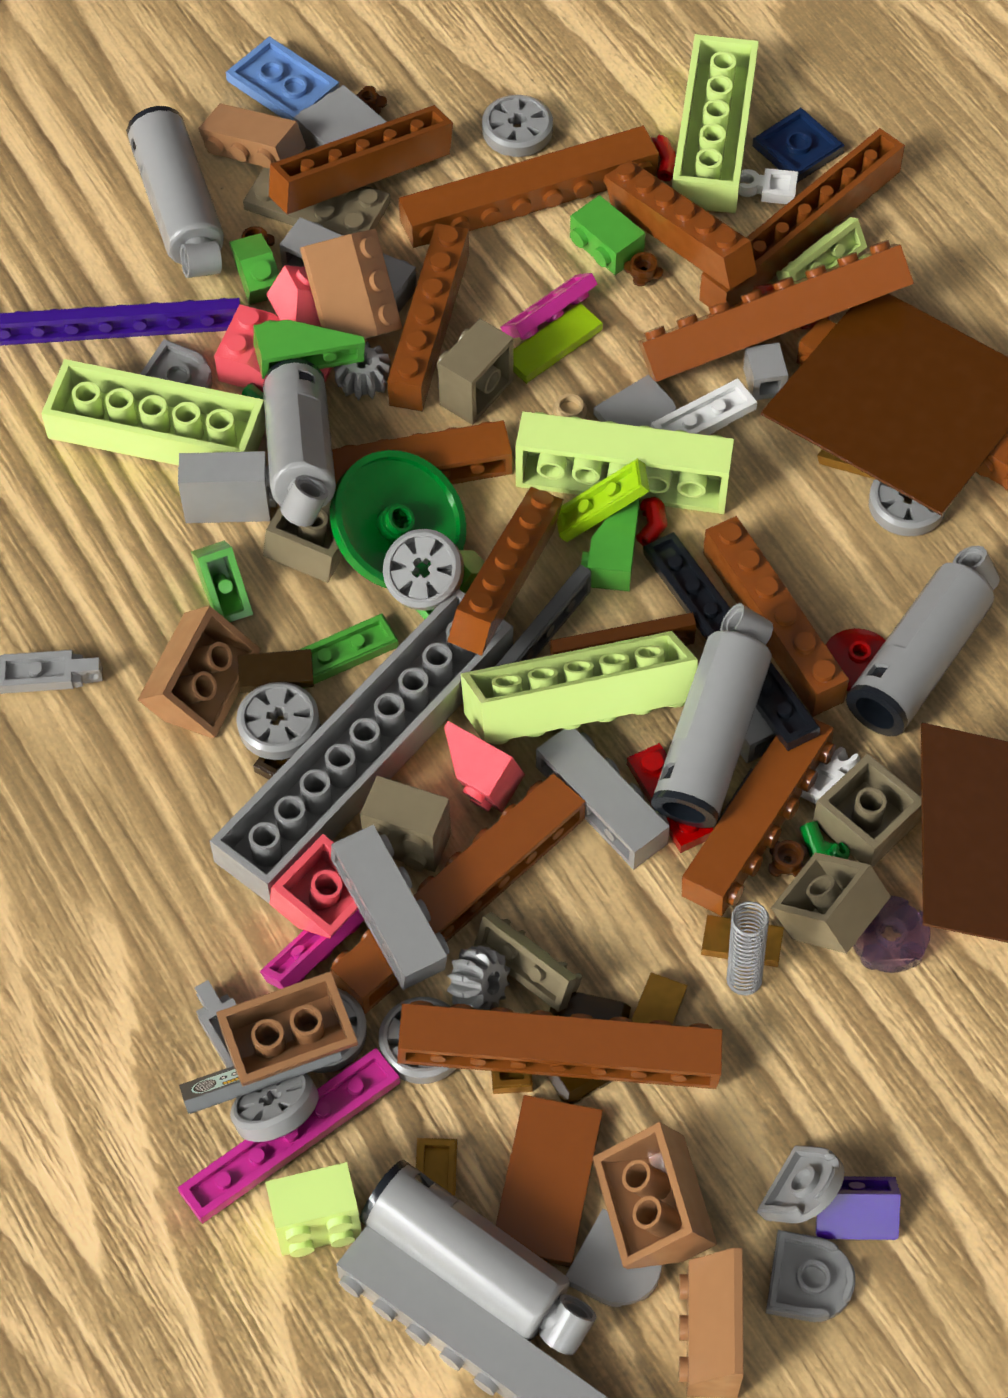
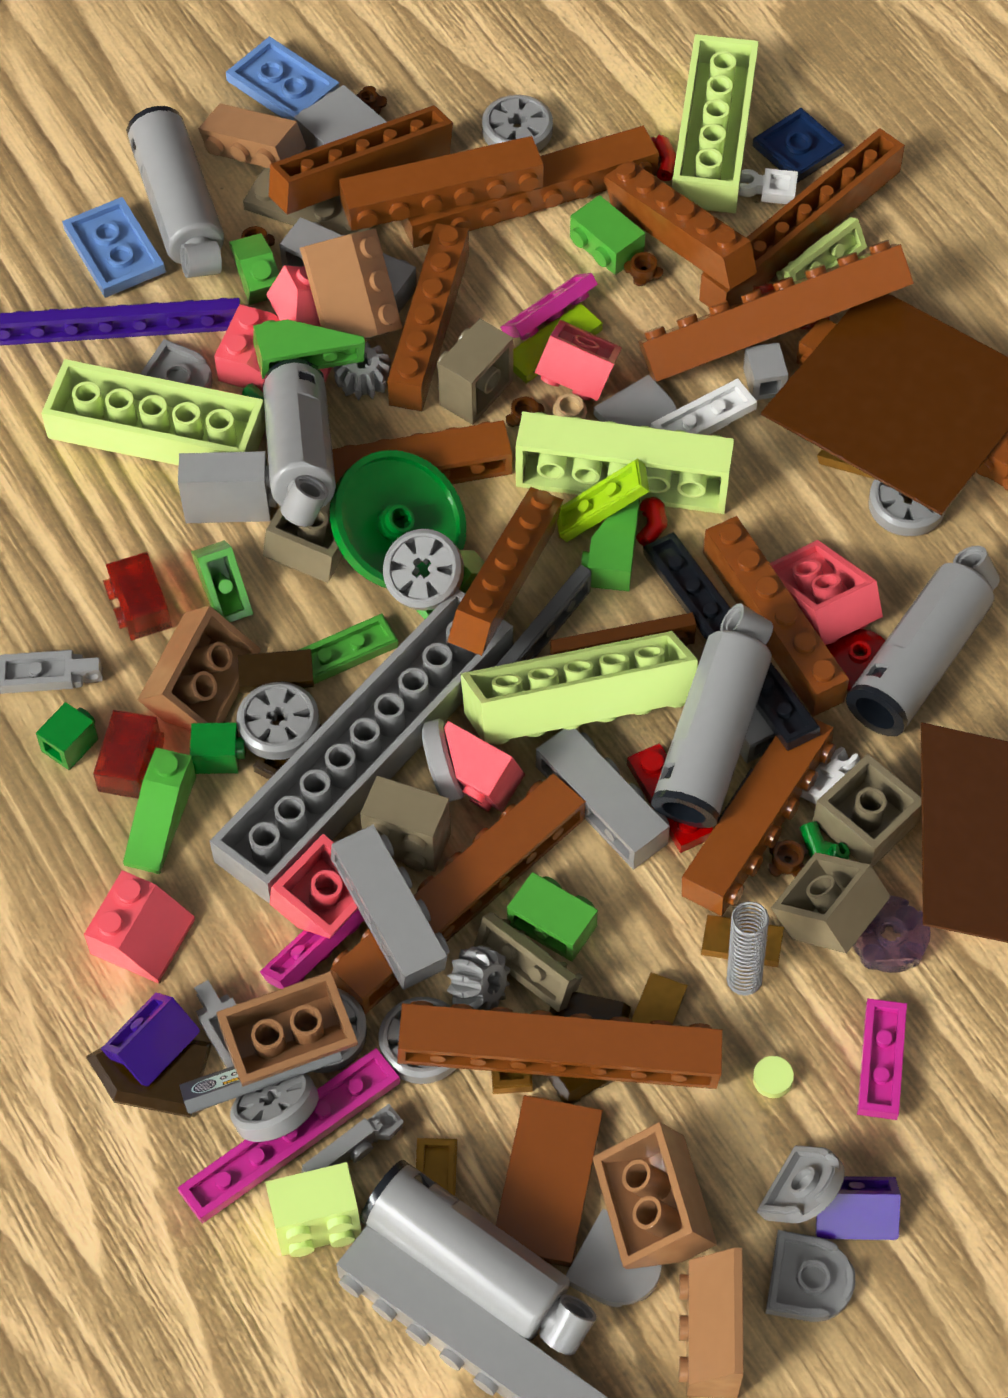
(67, 735): none -> green brick
(113, 247): none -> medium blue plate
(127, 753): none -> clear red brick
(138, 596): none -> clear red brick
(138, 927): none -> coral slope
(152, 1038): none -> dark purple panel
(159, 809): none -> bright green slope
(164, 1092): none -> dark brown tile
(216, 748): none -> green brick
(357, 1141): none -> light grey hinge
(440, 760): none -> light grey wheel
(441, 183): none -> dark orange brick
(521, 404): none -> reddish brown plate
(552, 915): none -> bright green brick
(577, 361): none -> coral slope
(773, 1077): none -> yellowish green tile
(829, 590): none -> coral slope
(882, 1059): none -> dark pink plate

